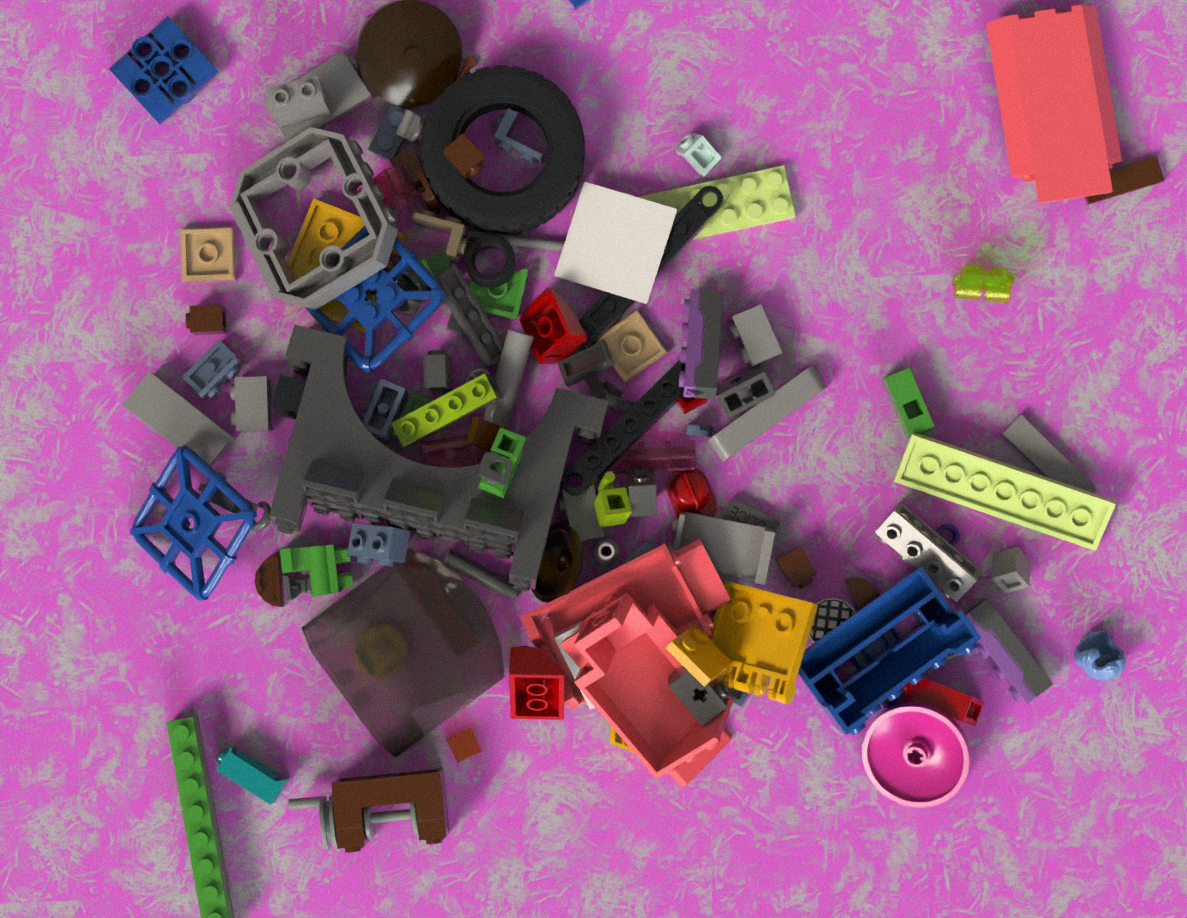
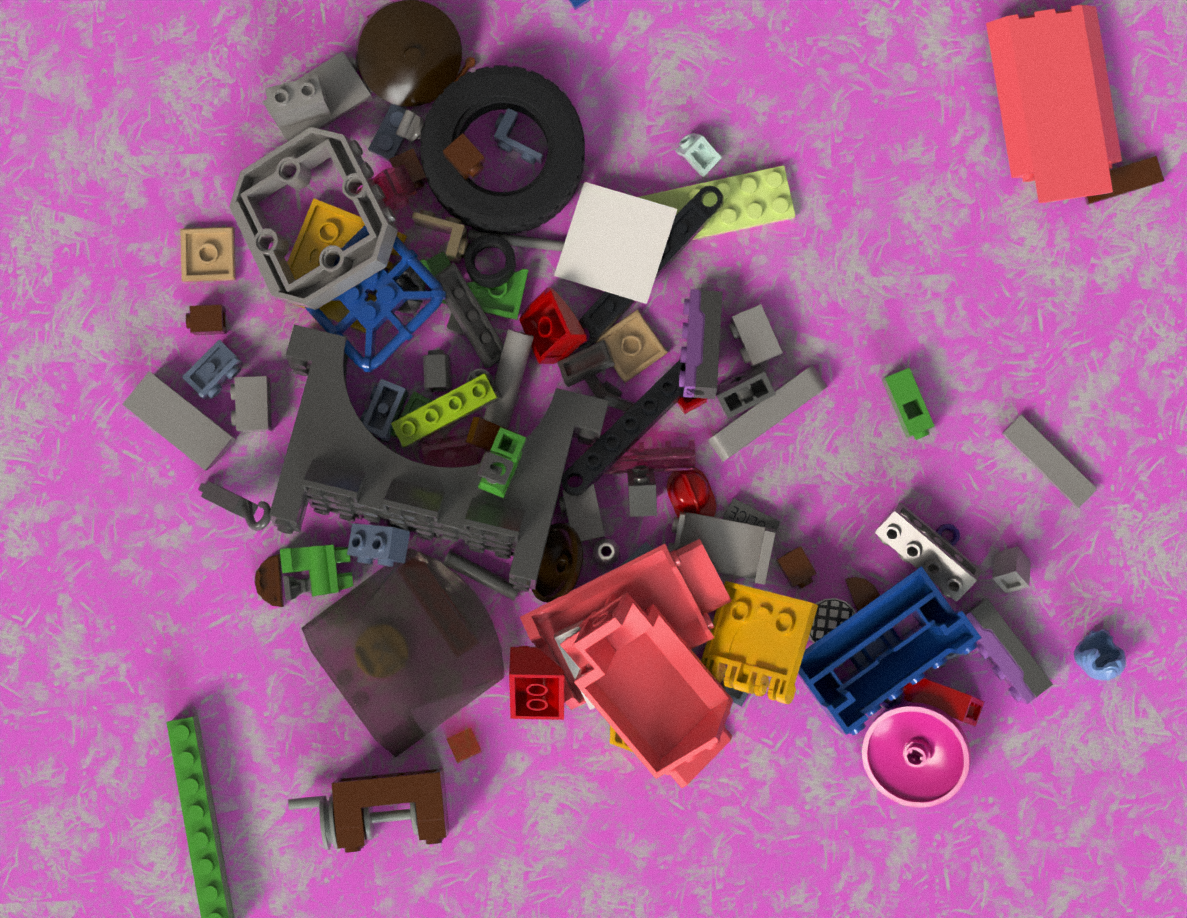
(173, 40): blue connector -> none
(206, 523): blue plate -> none
(250, 774): teal window -> none
(288, 396): black brick -> none
(426, 191): reddish brown tile -> none
(611, 503): lime brick -> none
(698, 431): sand blue tile -> none
(699, 655): yellow plate -> none
(701, 705): dark grey brick -> none
(995, 283): clear neon green plate -> none
(1004, 491): yellowish green plate -> none

